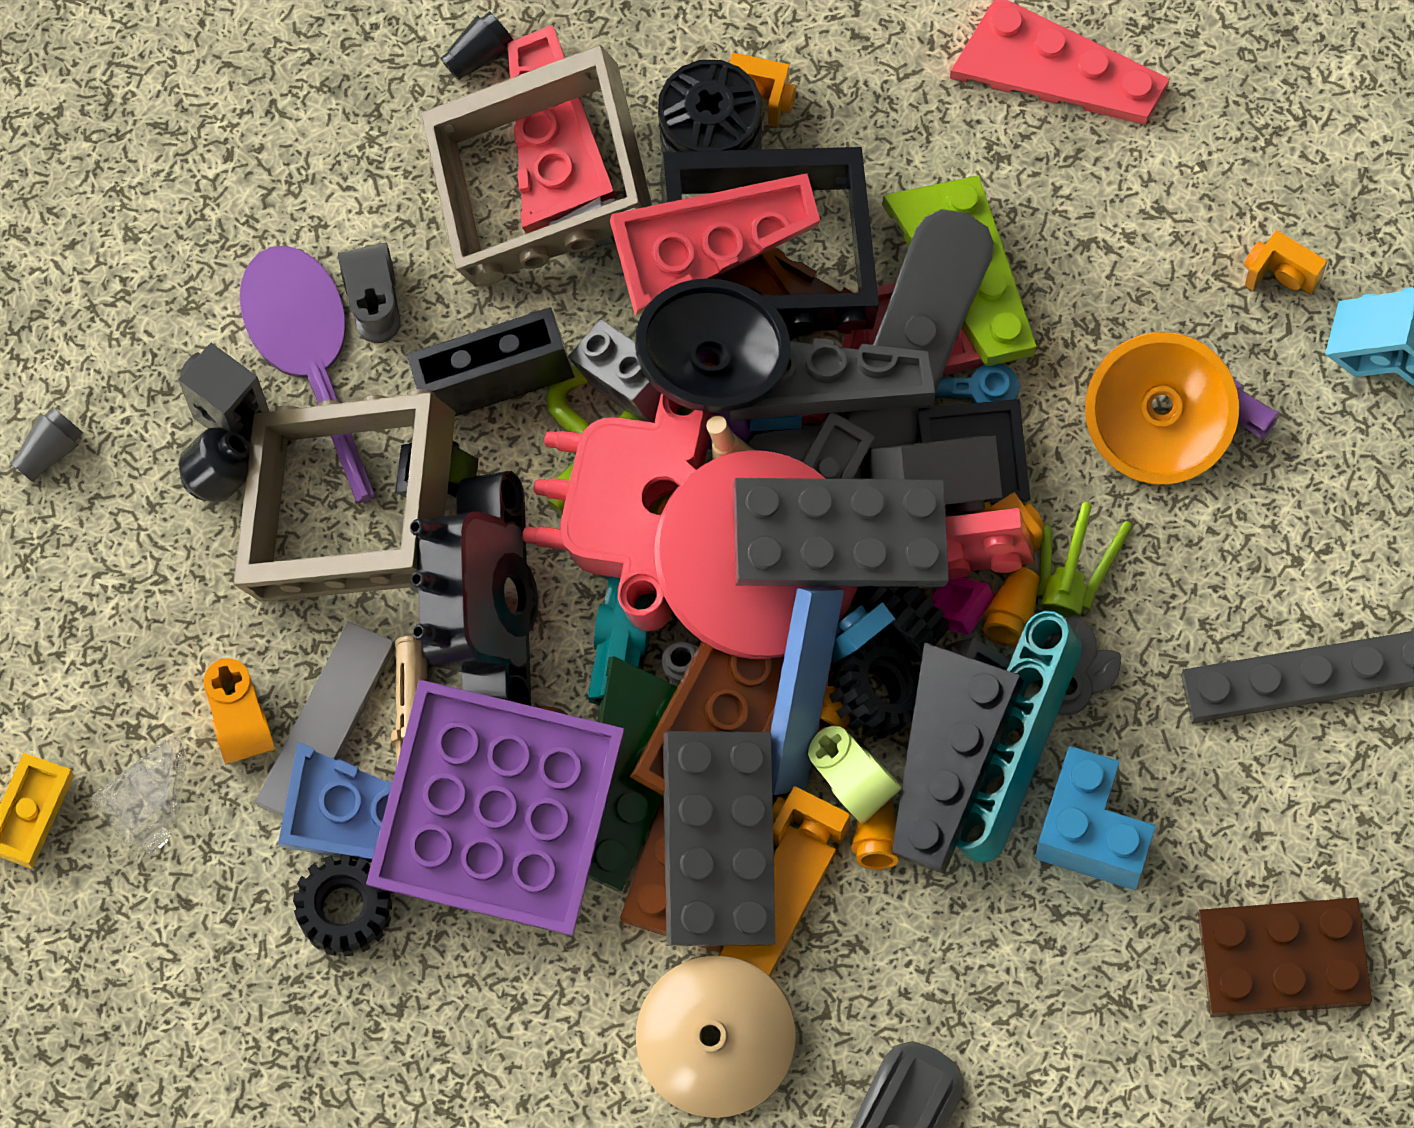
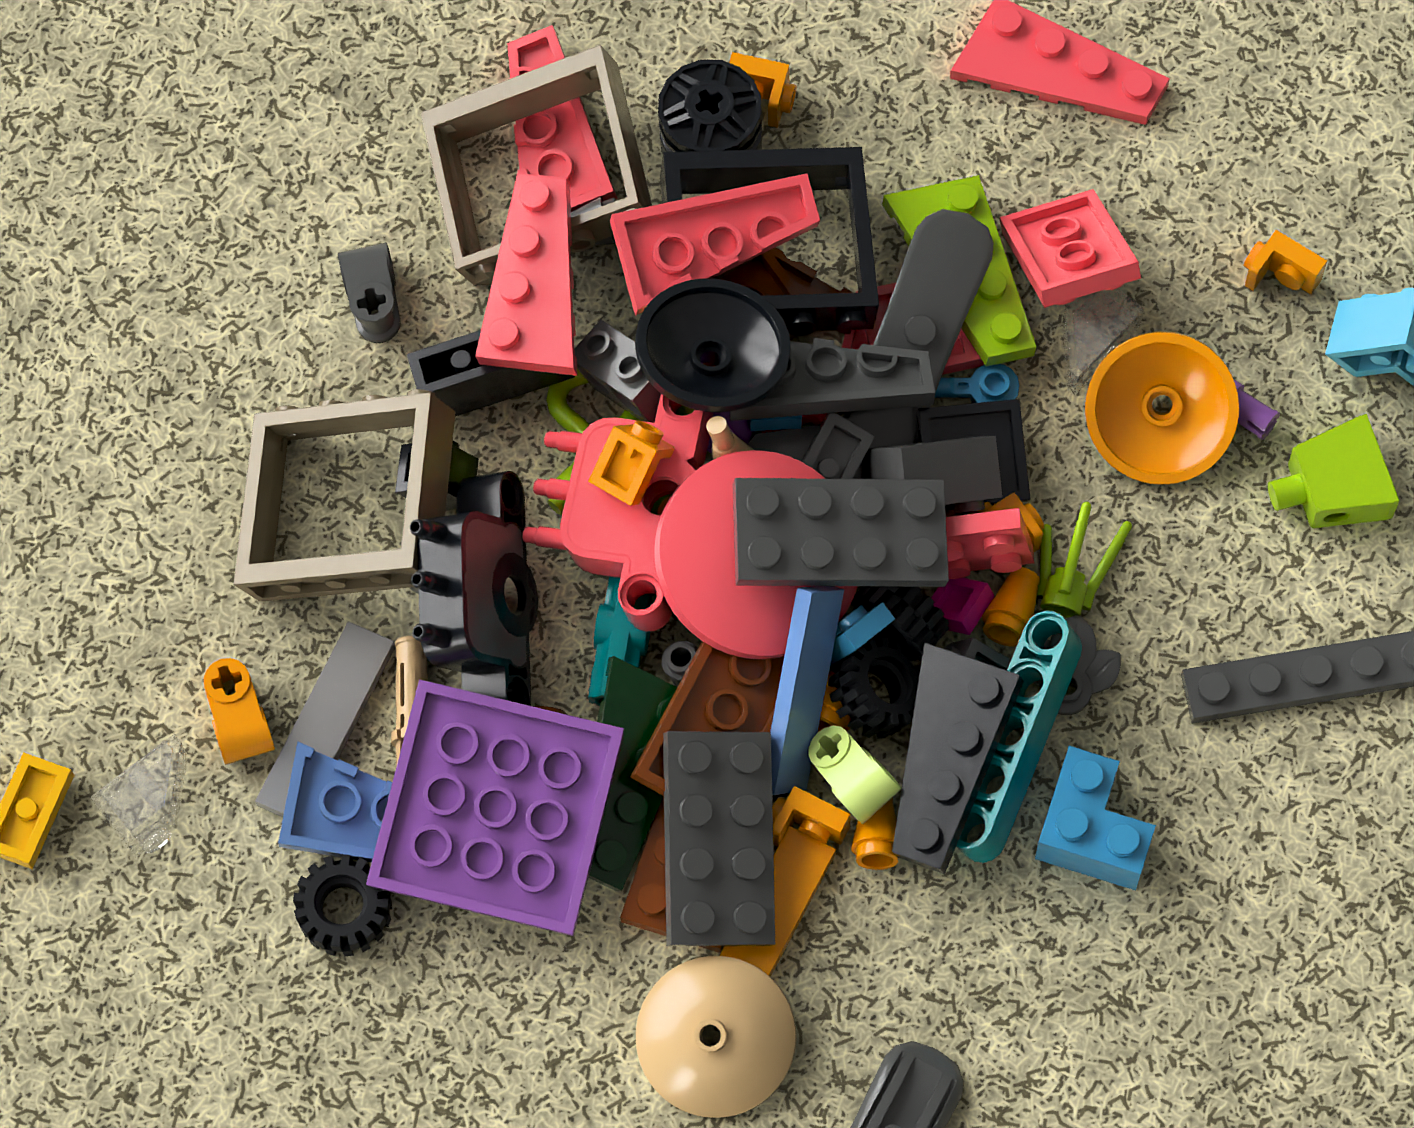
(46, 444): dark grey cone -> none
(214, 465): black head -> none
(221, 391): dark grey brick -> none
(300, 330): medium lavender piece -> none
(477, 46): black cone -> none
(530, 298): none -> coral wing
(630, 461): none -> light orange bracket
(1070, 248): none -> coral plate
(1093, 329): none -> clear slope
(1284, 957): reddish brown plate -> none
(1338, 478): none -> lime torso

